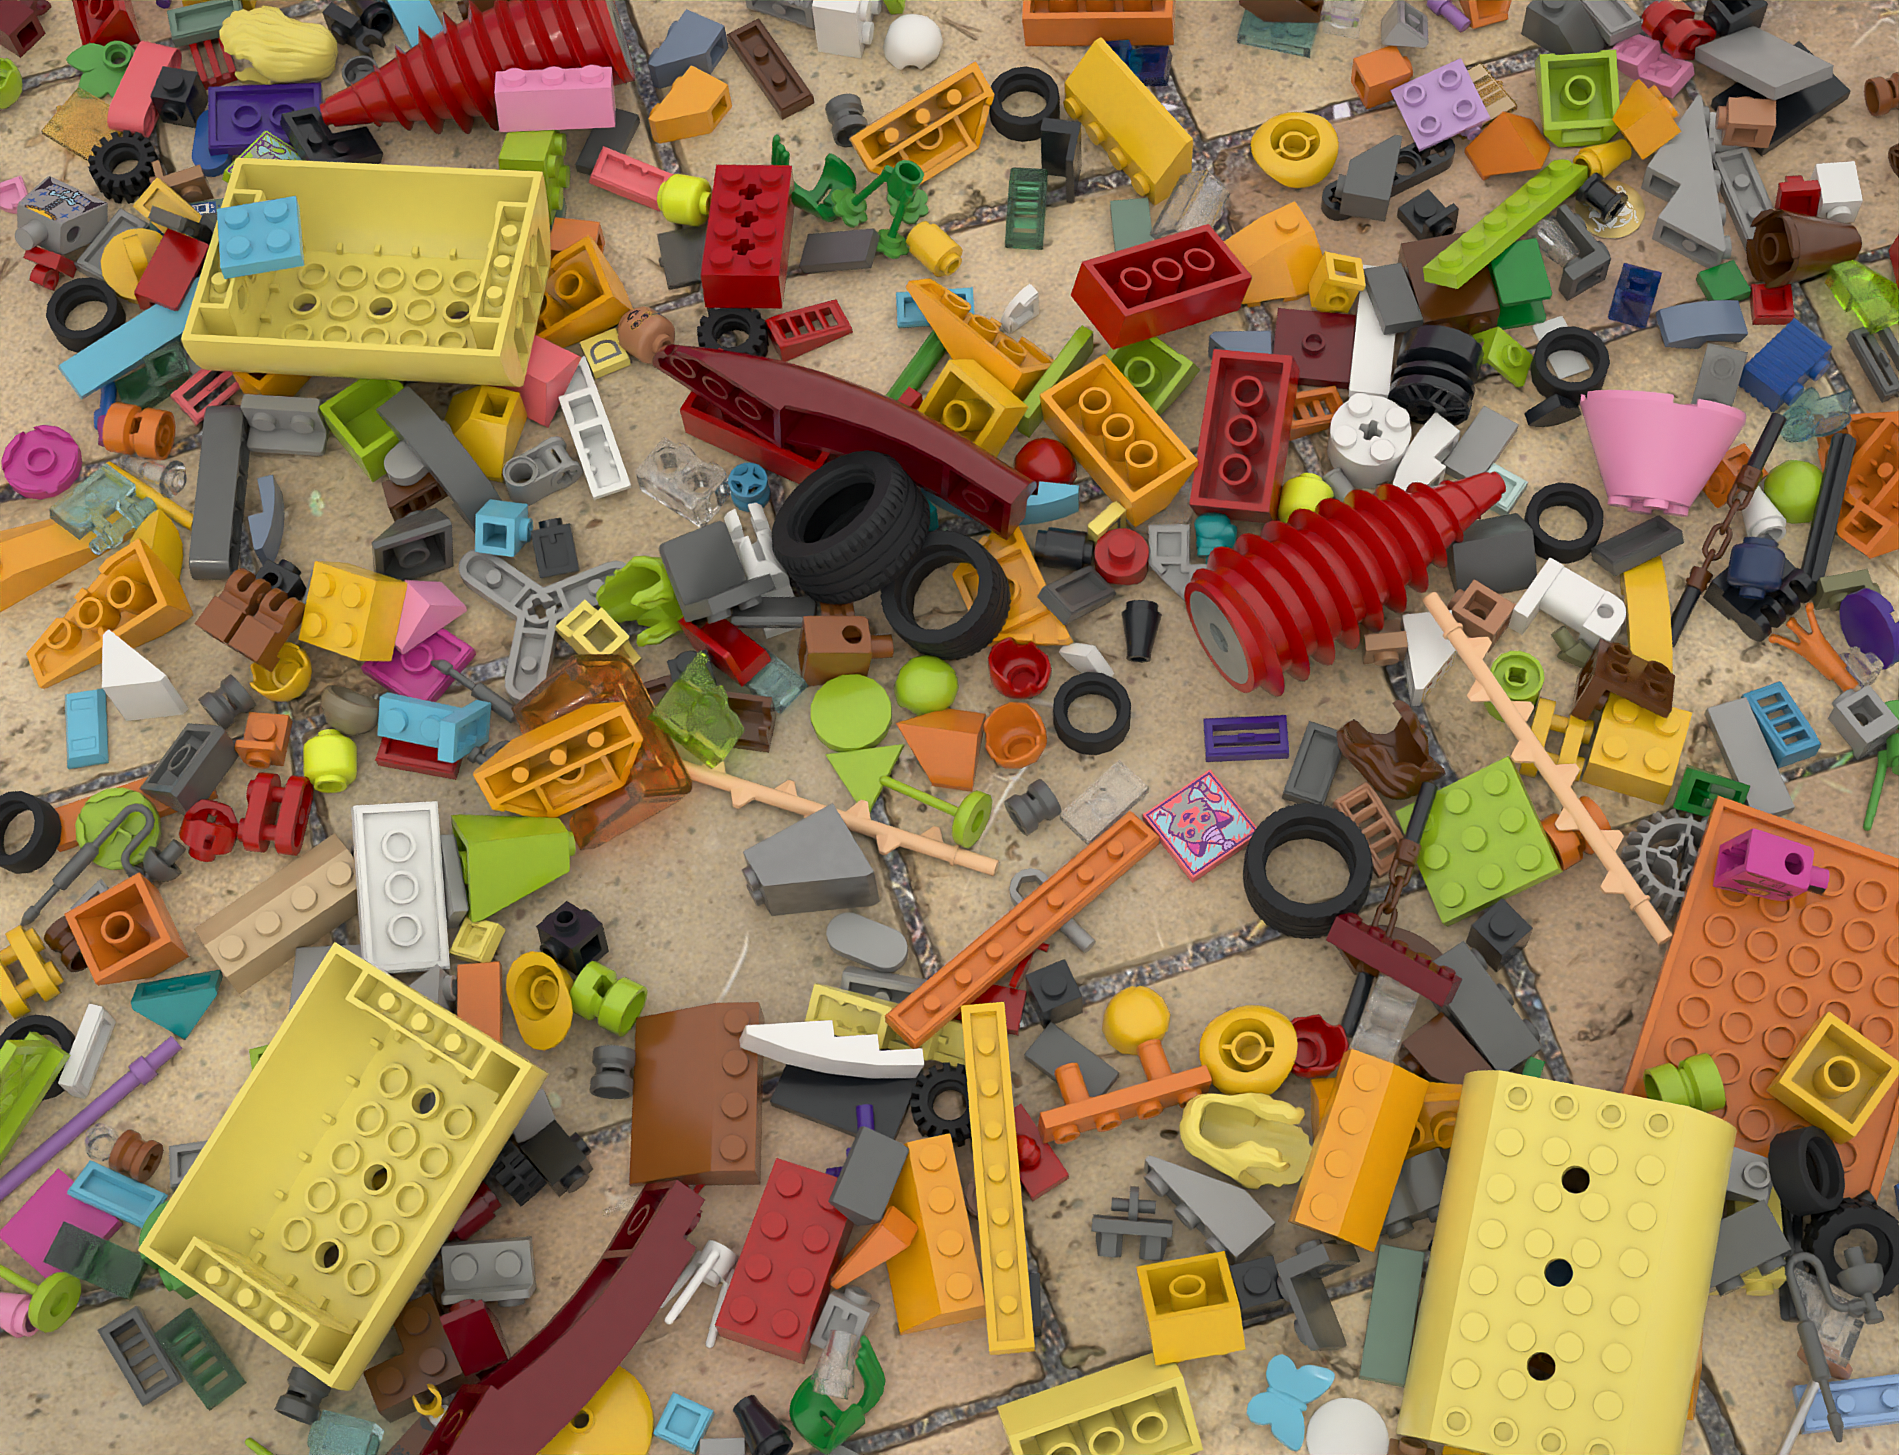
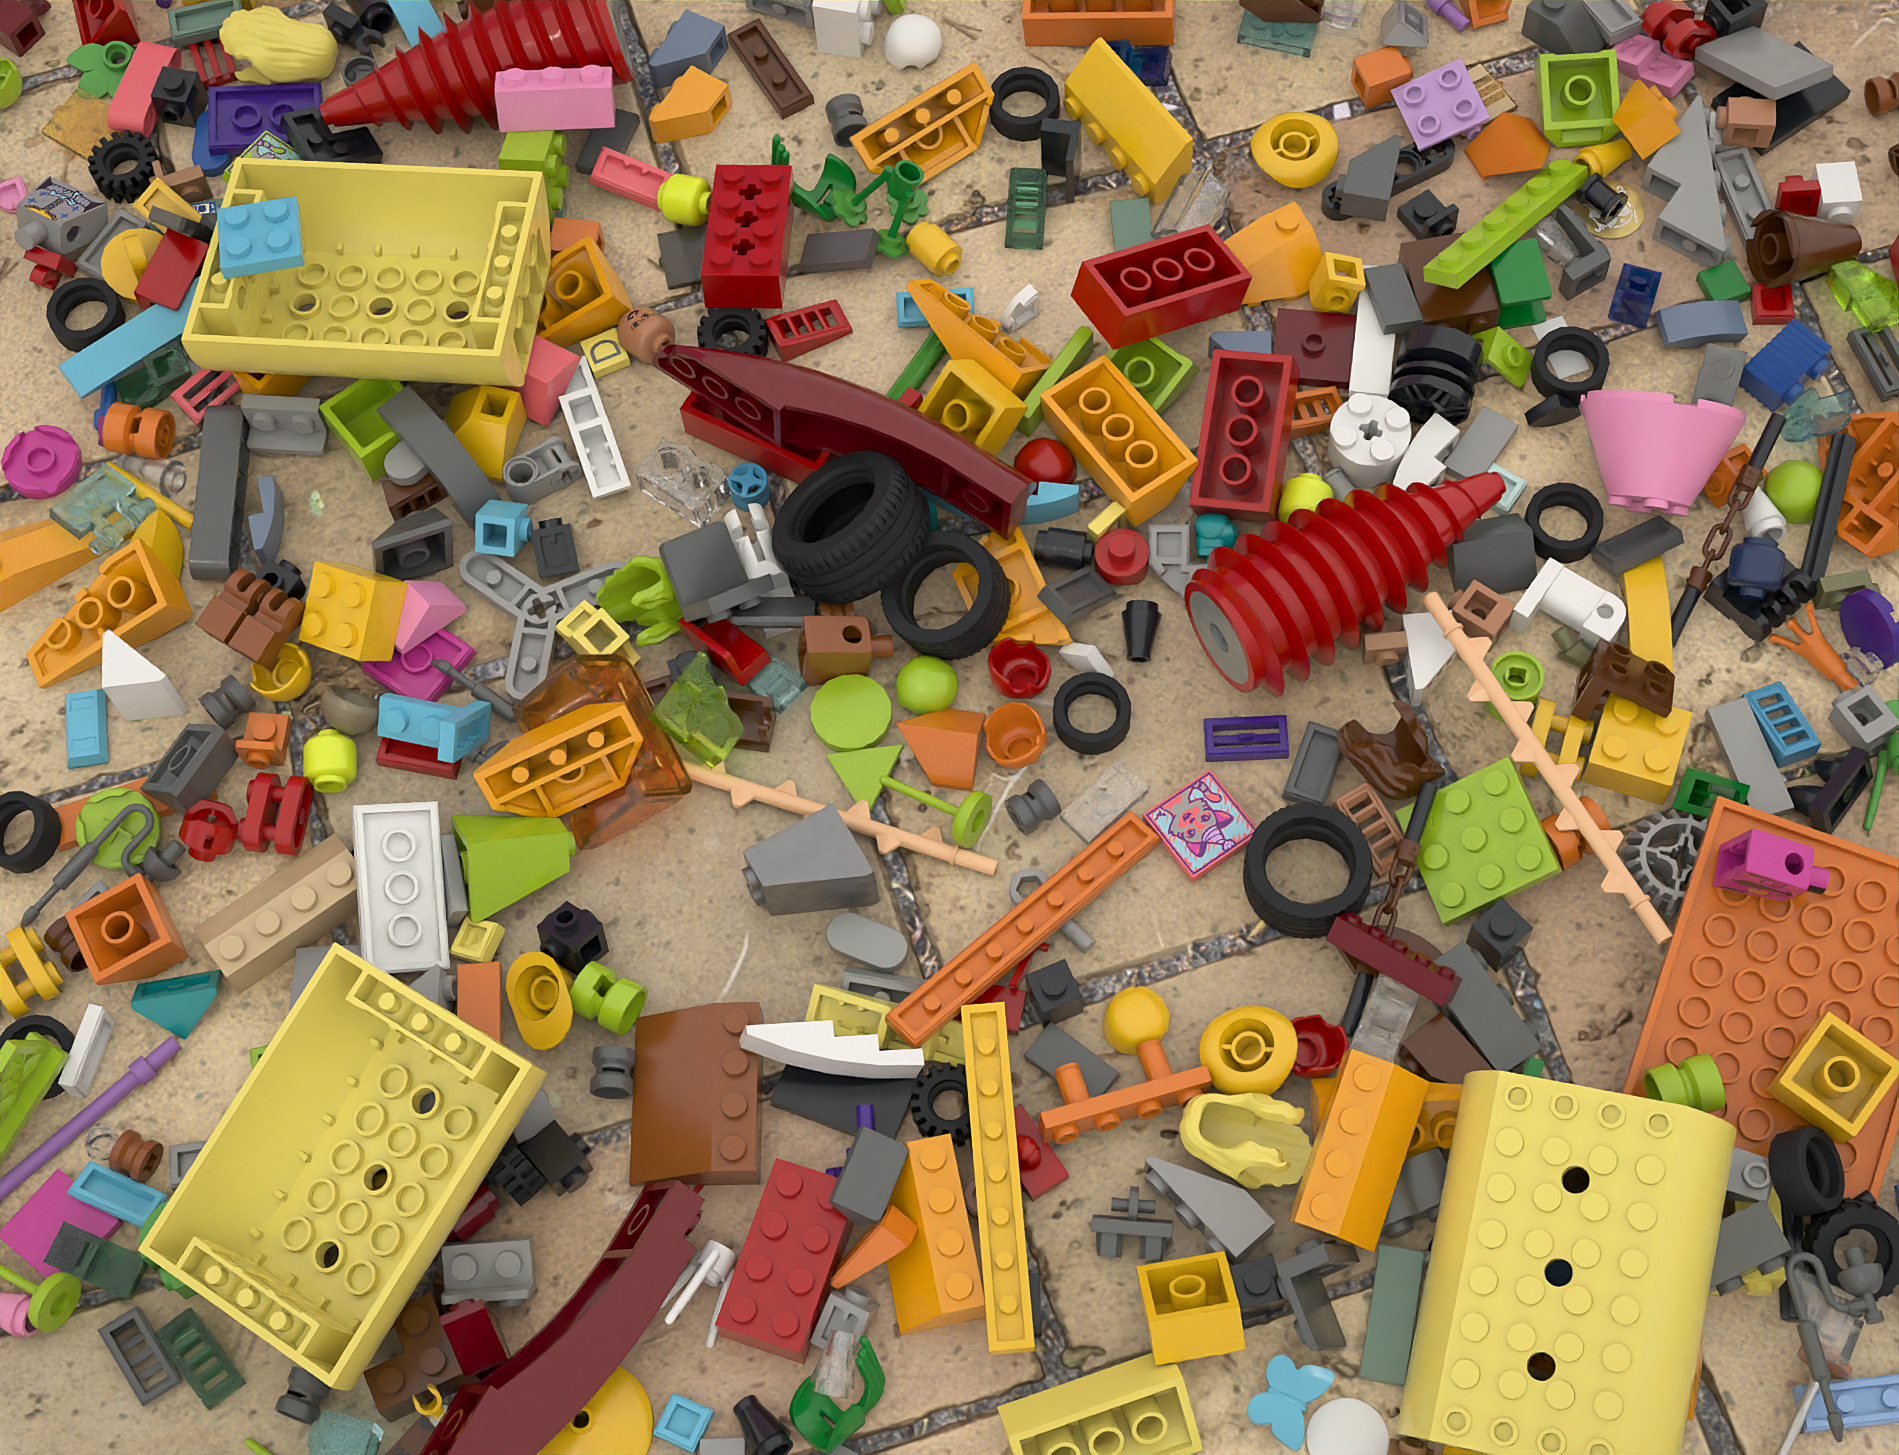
(1844, 782): none -> black tile

